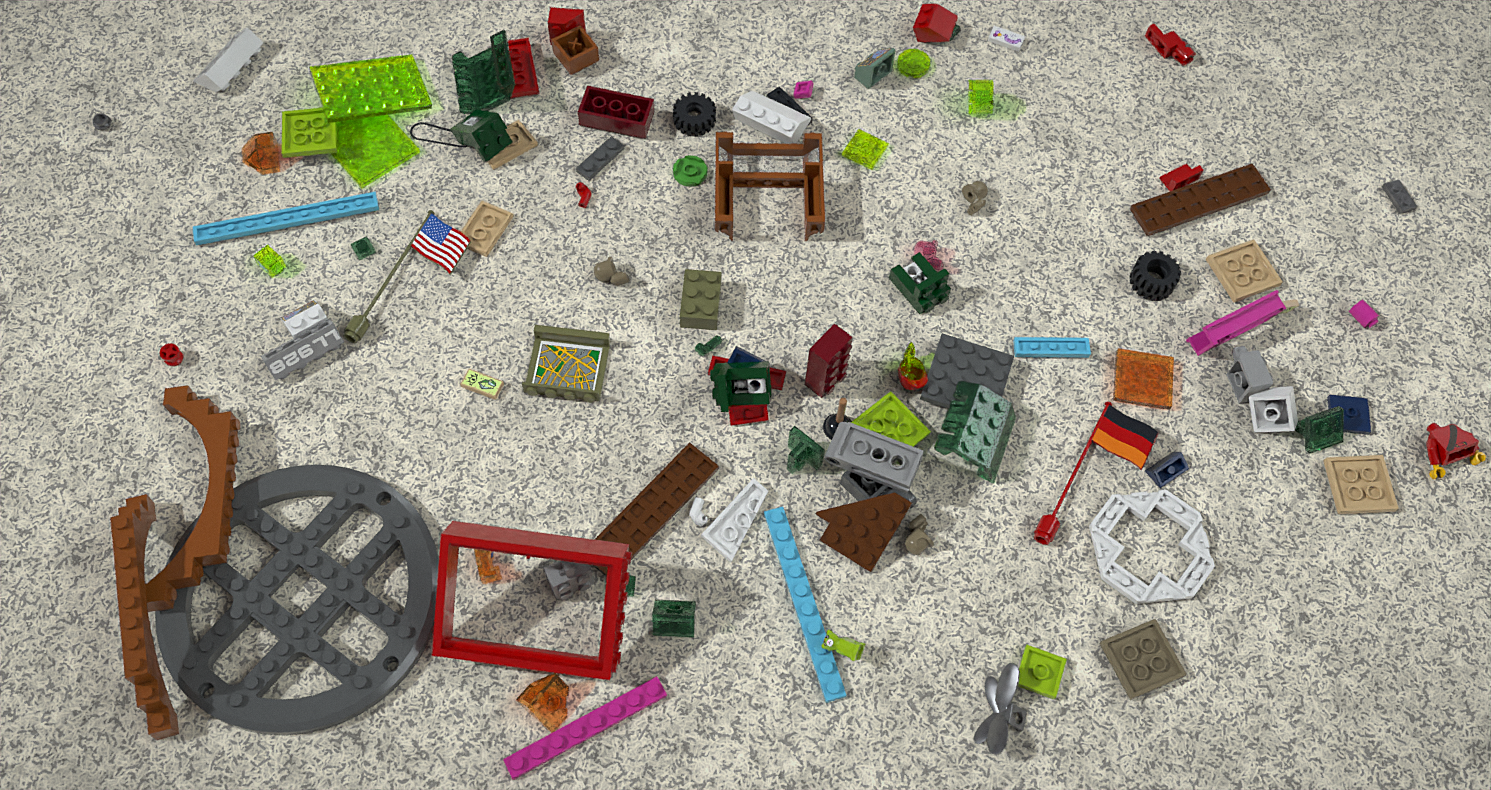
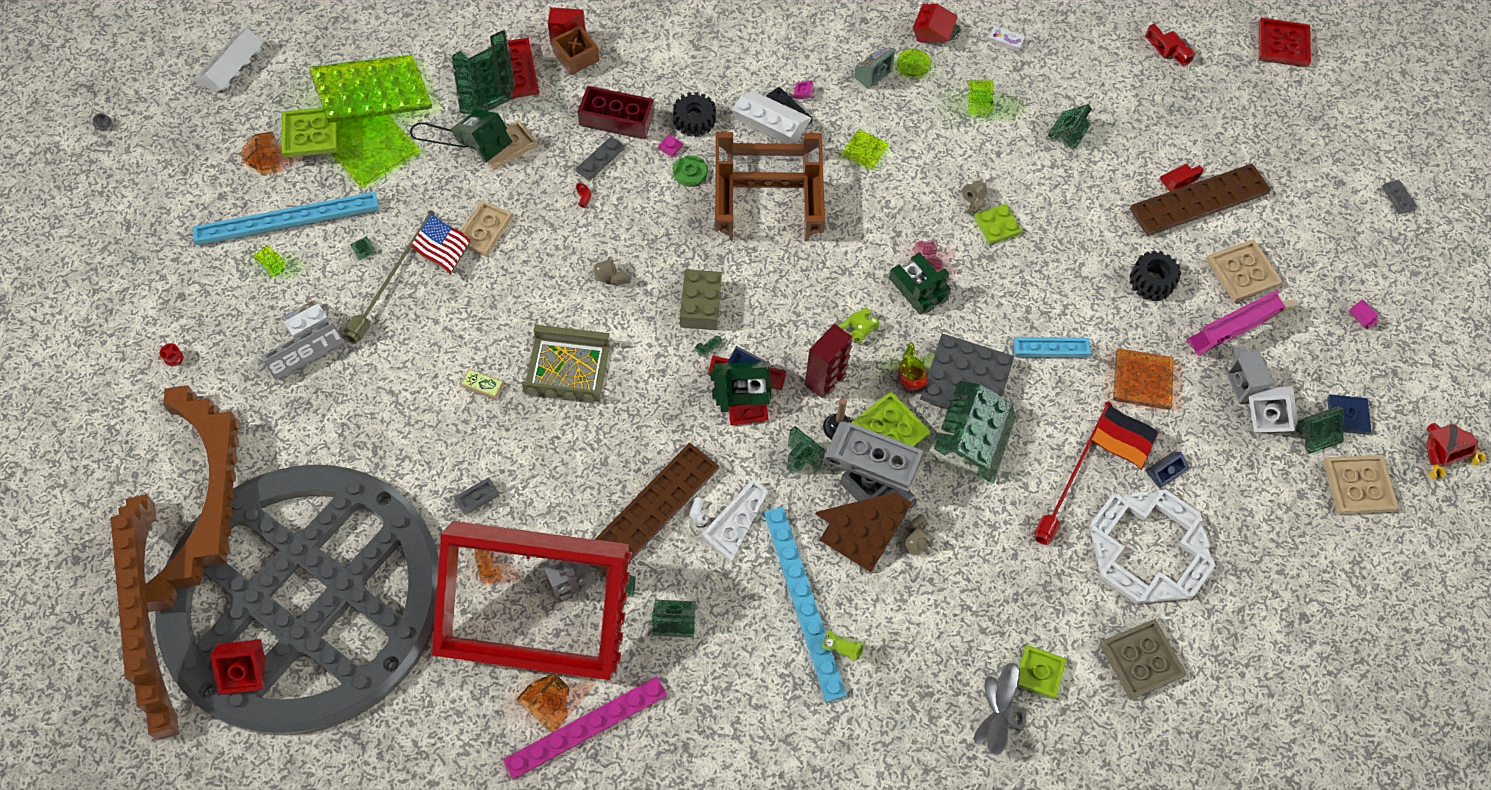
(239, 666): none -> red slope
(476, 496): none -> flat silver plate
(670, 146): none -> dark pink plate
(861, 324): none -> lime animal
(997, 224): none -> lime plate
(1072, 125): none -> clear green bracket
(1284, 42): none -> red plate

